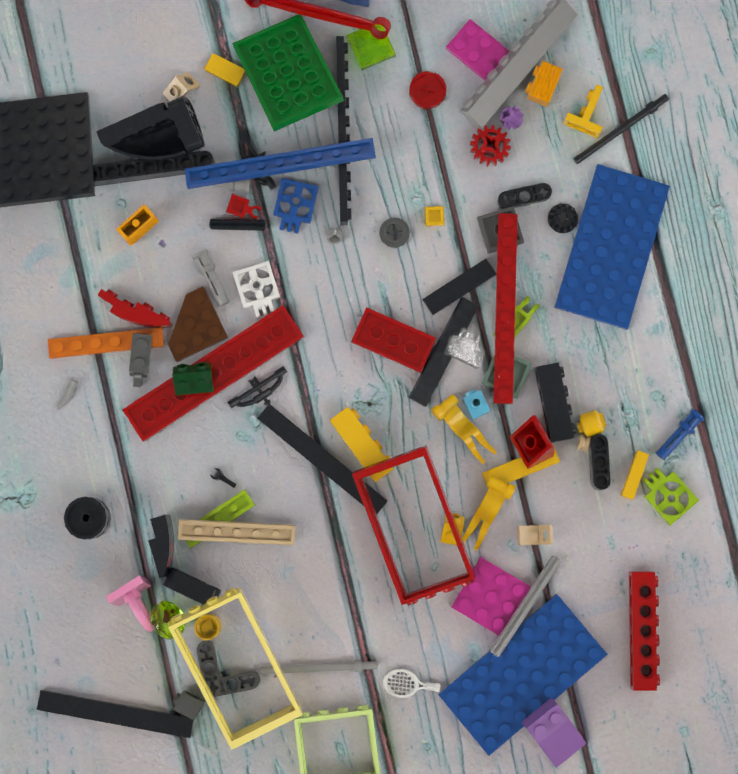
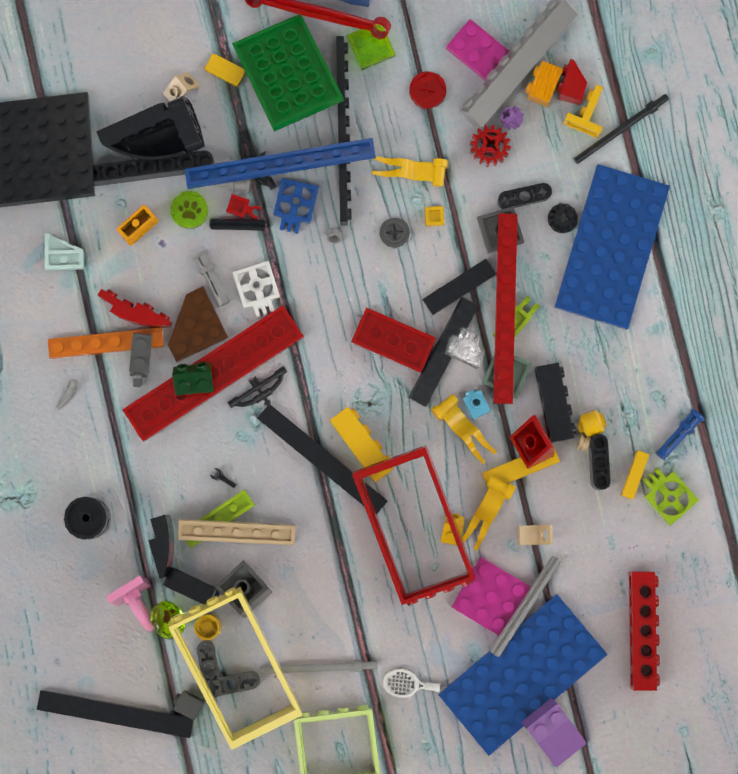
(62, 255): none -> light aqua wing
(189, 210): none -> clear neon green tile
(251, 584): none -> dark grey slope
(415, 170): none -> yellow flag
(573, 85): none -> red slope

